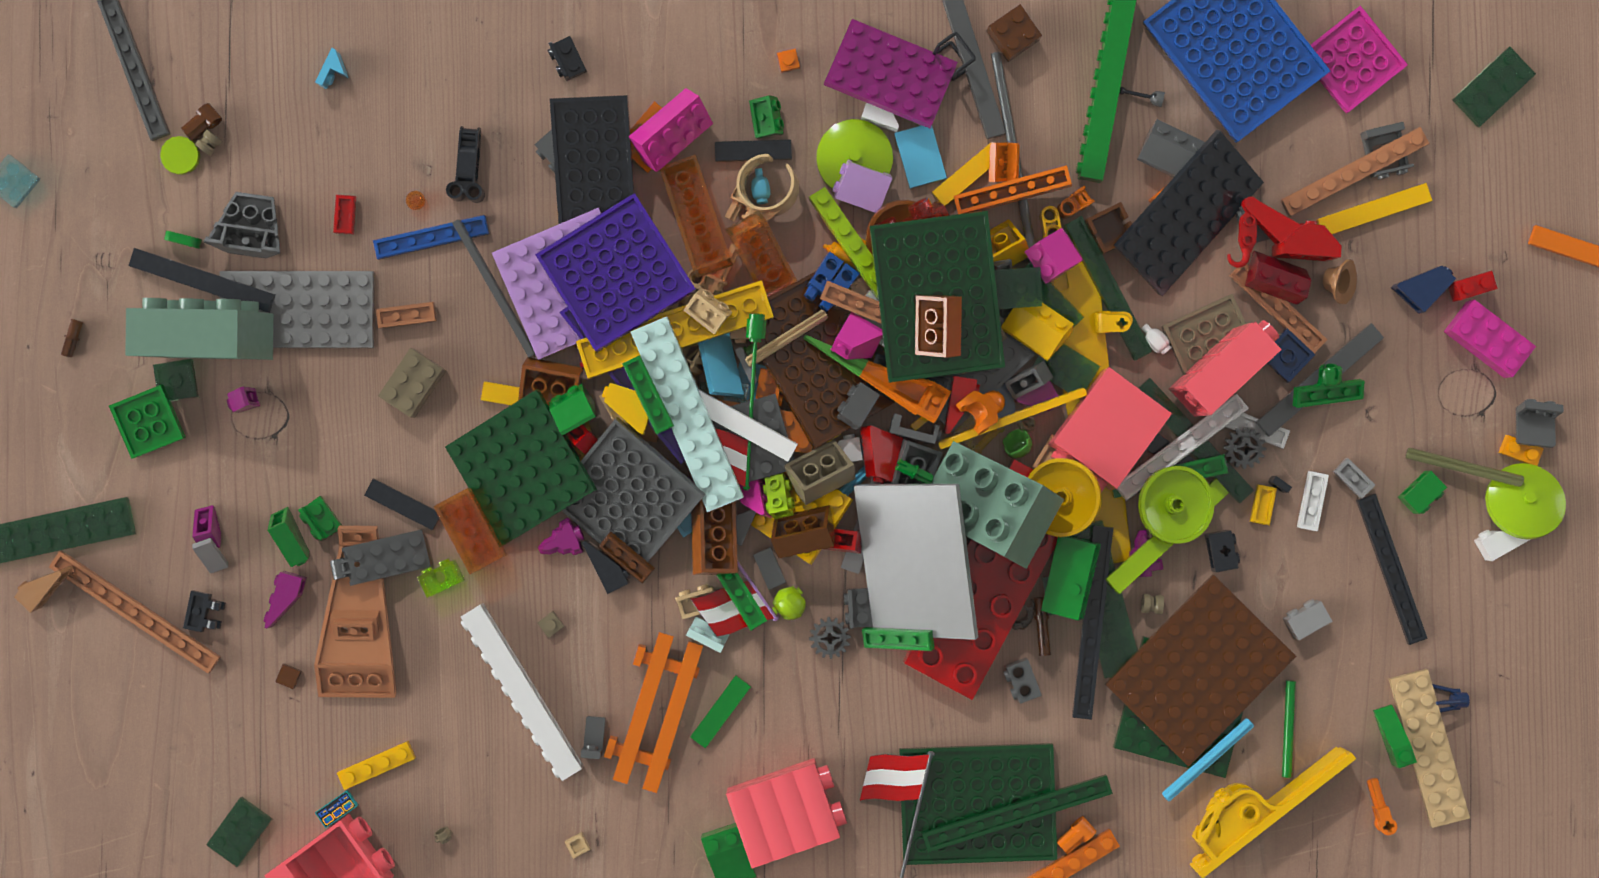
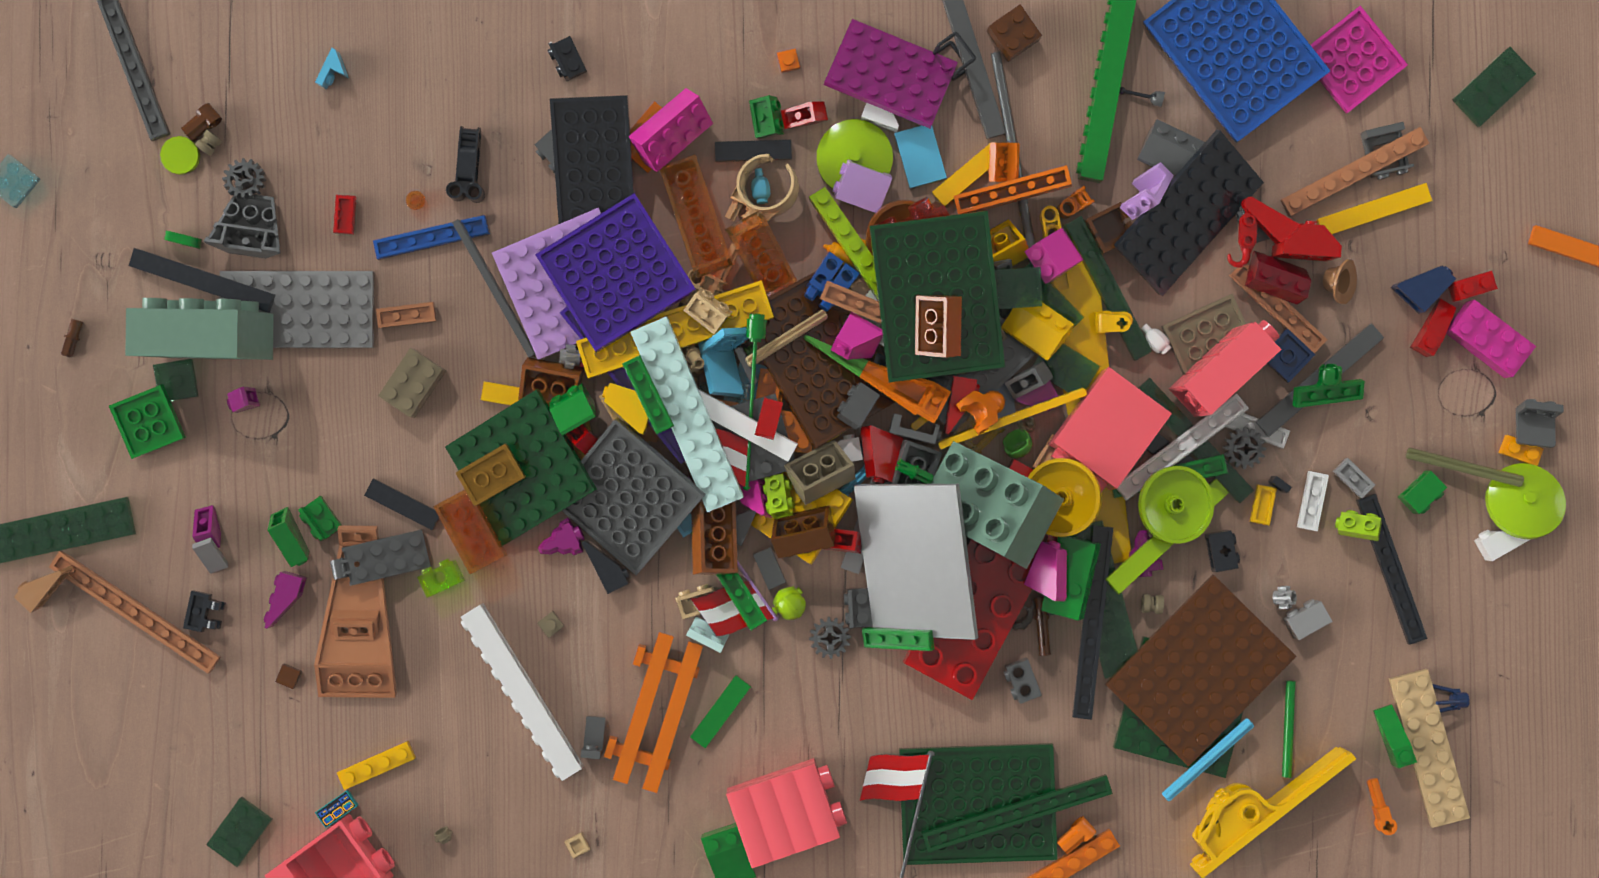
(242, 171): none -> dark grey gear
(490, 474): none -> pearl gold plate
(569, 356): none -> light grey gear
(626, 557): reddish brown tile -> none
(694, 356): none -> tan pin
(725, 340): none -> medium azure tile
(768, 418): none -> red tile
(804, 114): none -> red slope
(1049, 571): none -> dark pink slope
(1152, 187): none -> lavender panel
(1284, 597): none -> light grey gear
(1359, 526): none -> lime brick
(1434, 329): none -> red slope

